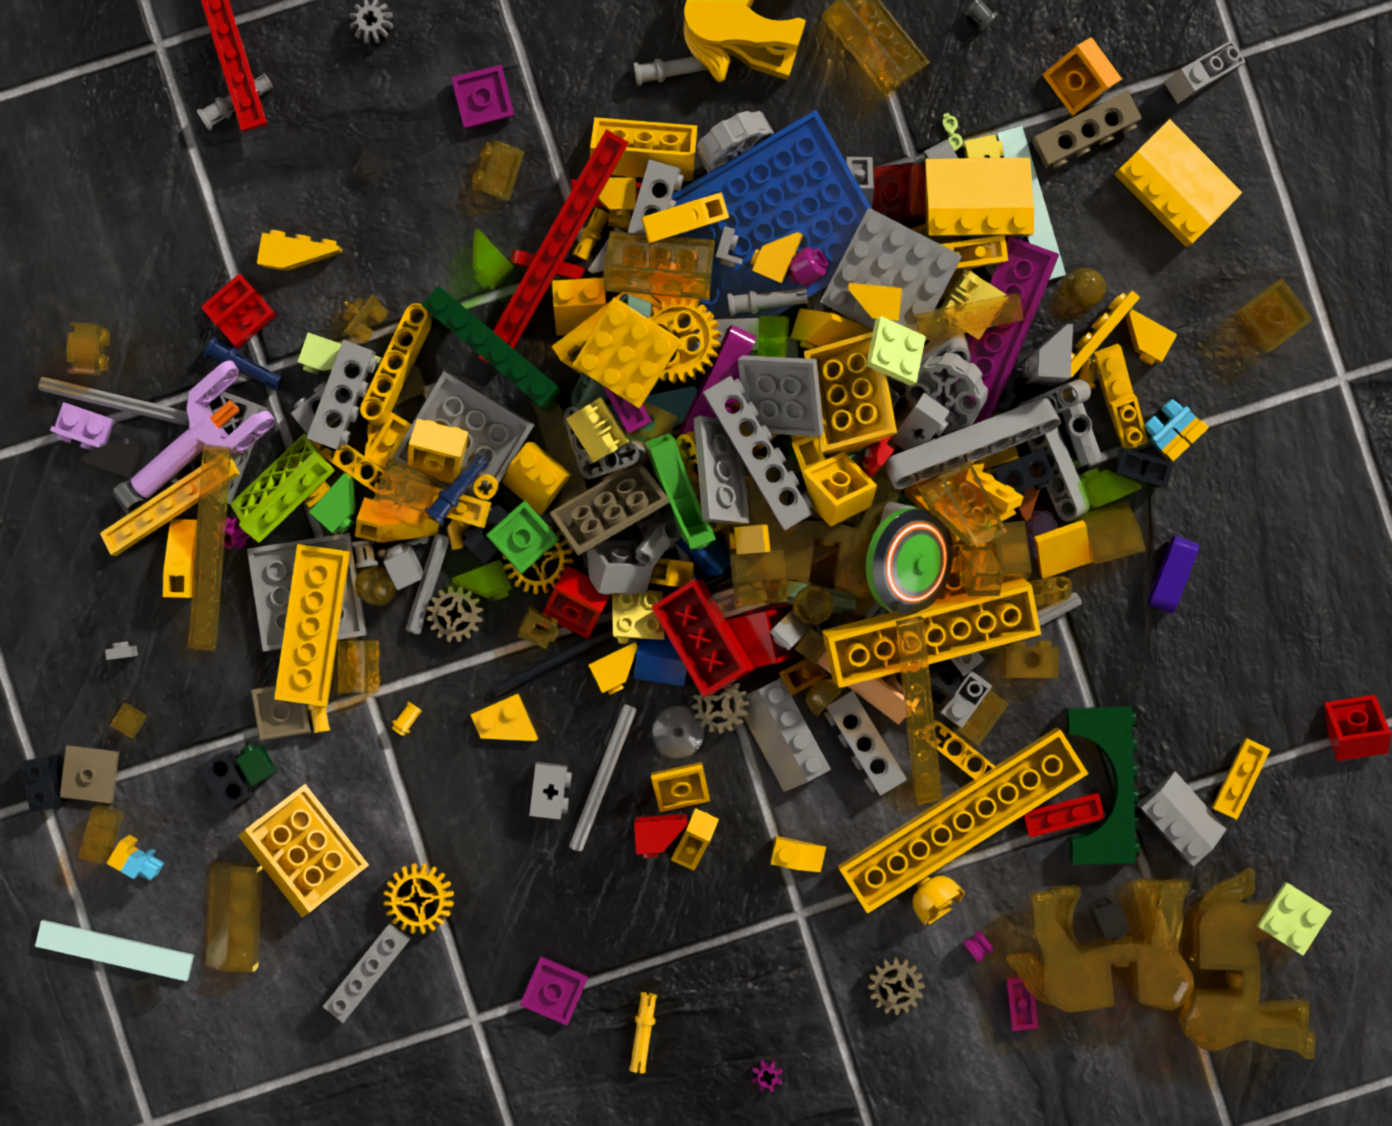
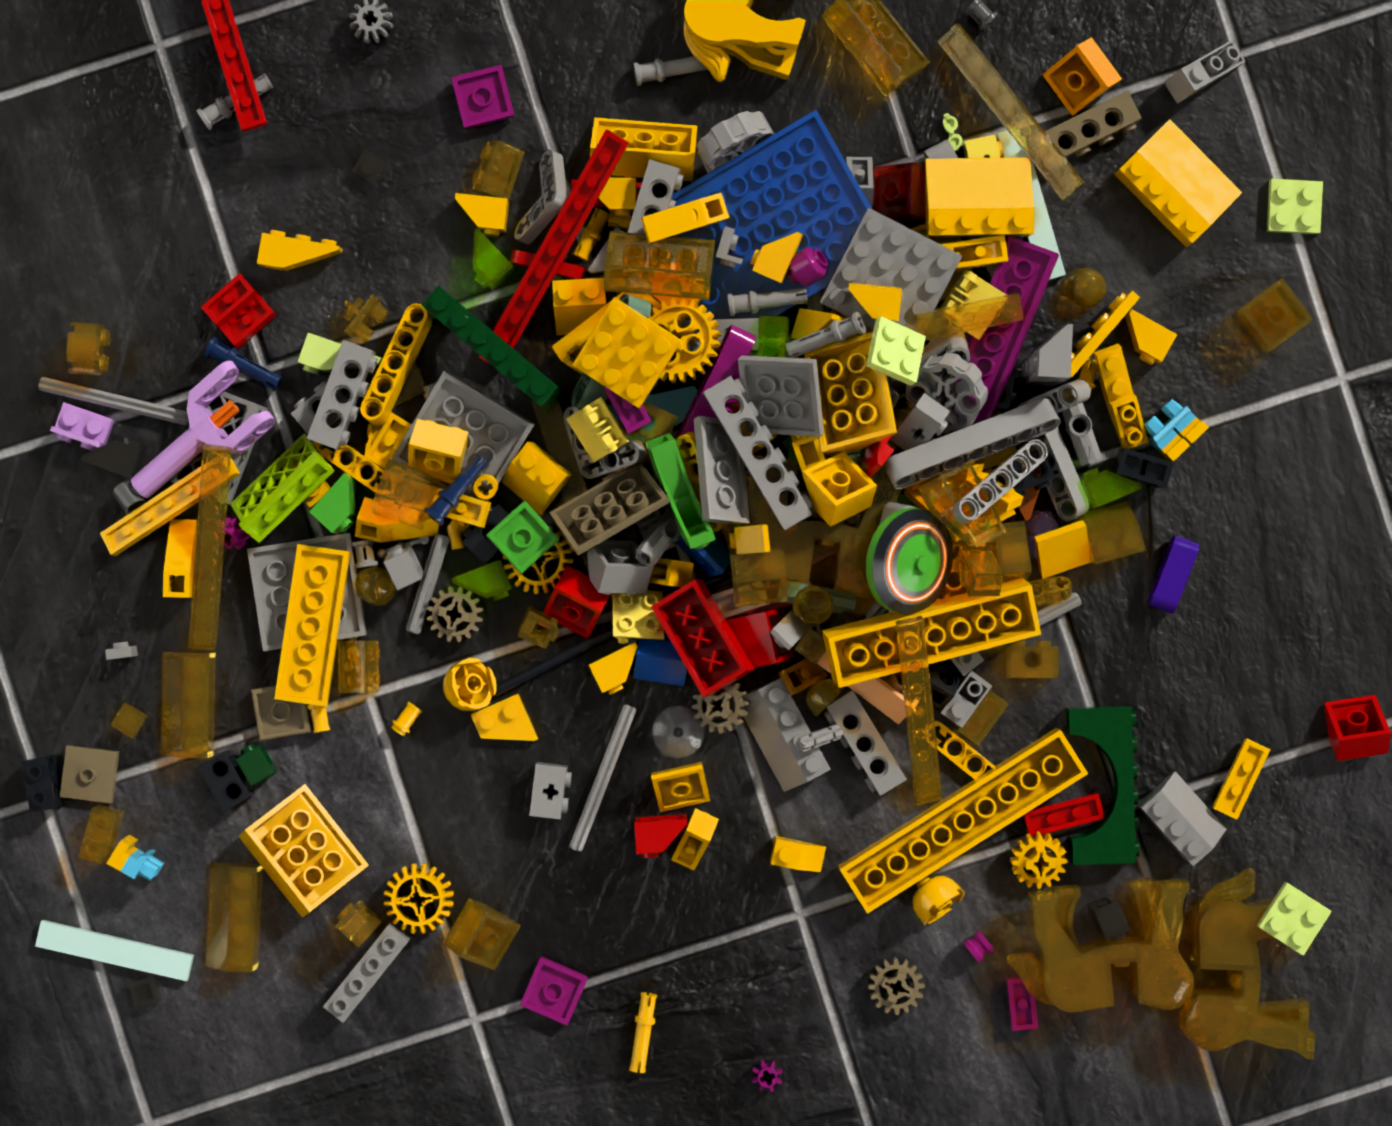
(188, 704): none -> clear yellow slope
(357, 922): none -> clear yellow brick
(469, 685): none -> yellow cylinder
(481, 934): none -> clear yellow slope
(486, 212): none -> yellow slope
(550, 203): none -> light grey beam
(819, 738): none -> light grey axle
(836, 332): none -> light grey pin
(990, 485): none -> light grey beam
(1011, 112): none -> clear yellow plate
(1029, 854): none -> yellow gear
(1294, 206): none -> yellowish green plate

